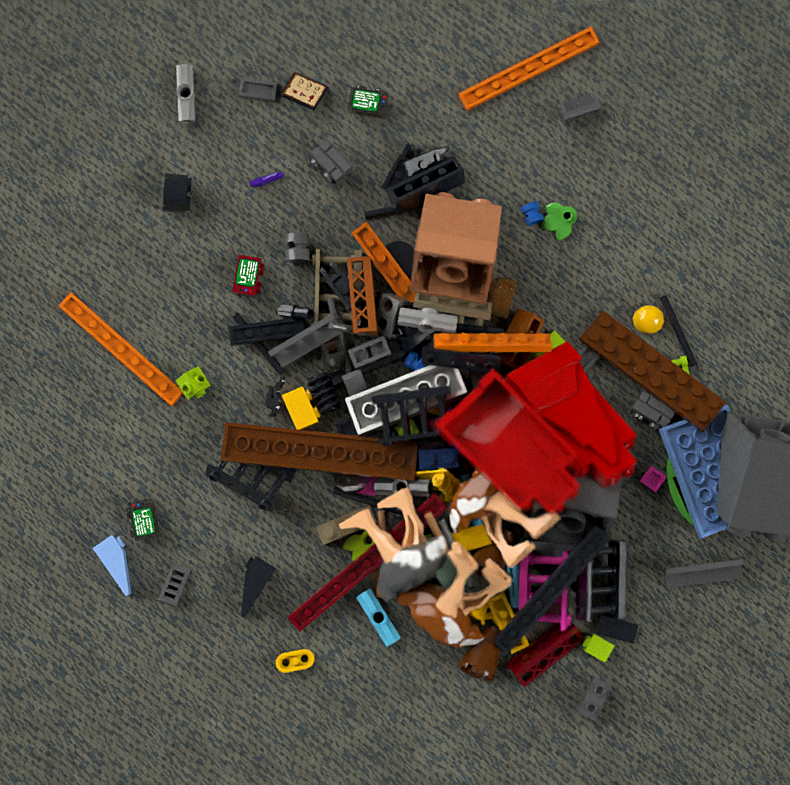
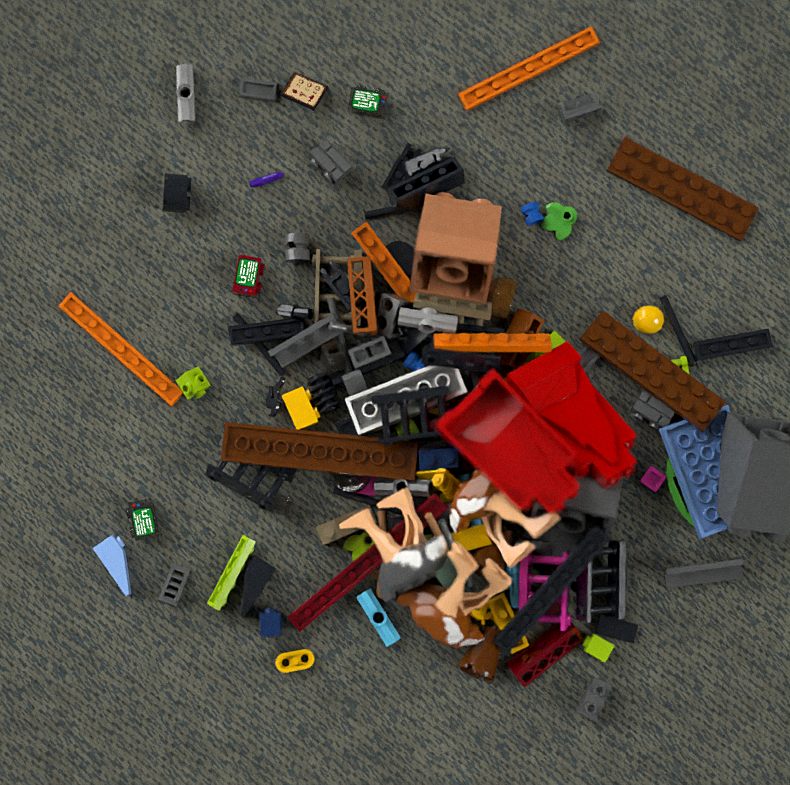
(228, 578): none -> lime plate
(271, 623): none -> dark blue brick
(682, 189): none -> reddish brown plate
(732, 344): none -> black plate

